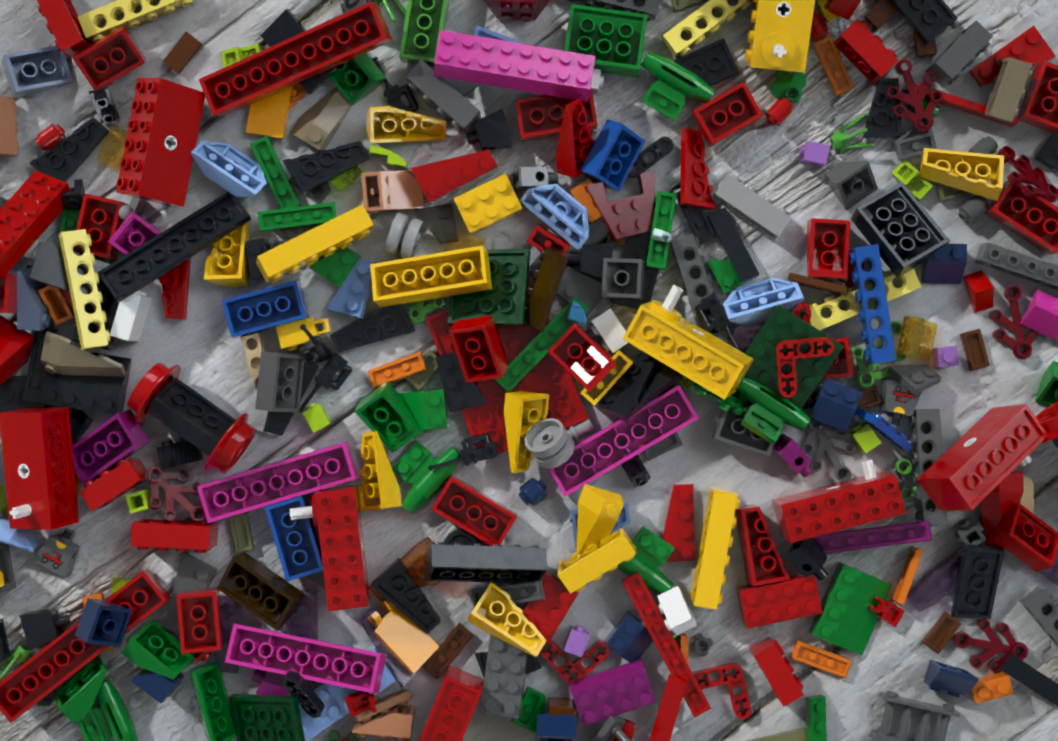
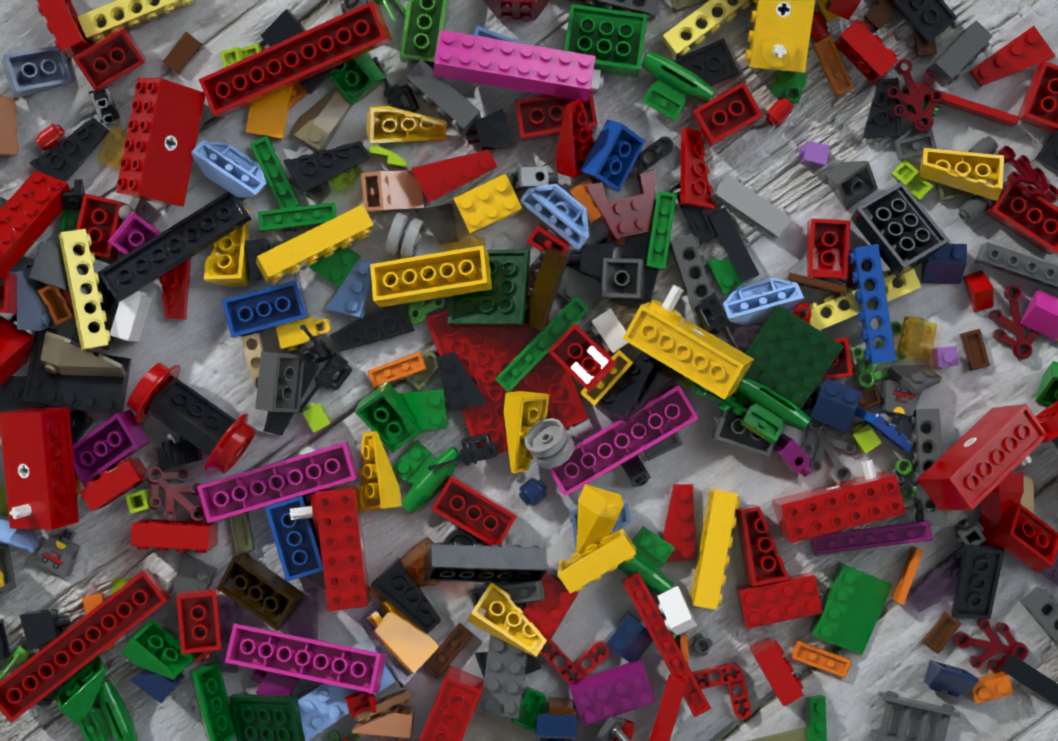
(103, 623): dark blue slope -> none
(295, 685): black beam -> none
(478, 349): red brick -> none
(576, 640): medium lavender brick -> none
(577, 313): dark azure tile -> none
(661, 235): light aqua tile -> none
(790, 358): red beam -> none
(808, 558): black torso -> none
(840, 140): bright green plant -> none
(888, 611): red plate -> none
(1008, 89): dark tan wedge -> none

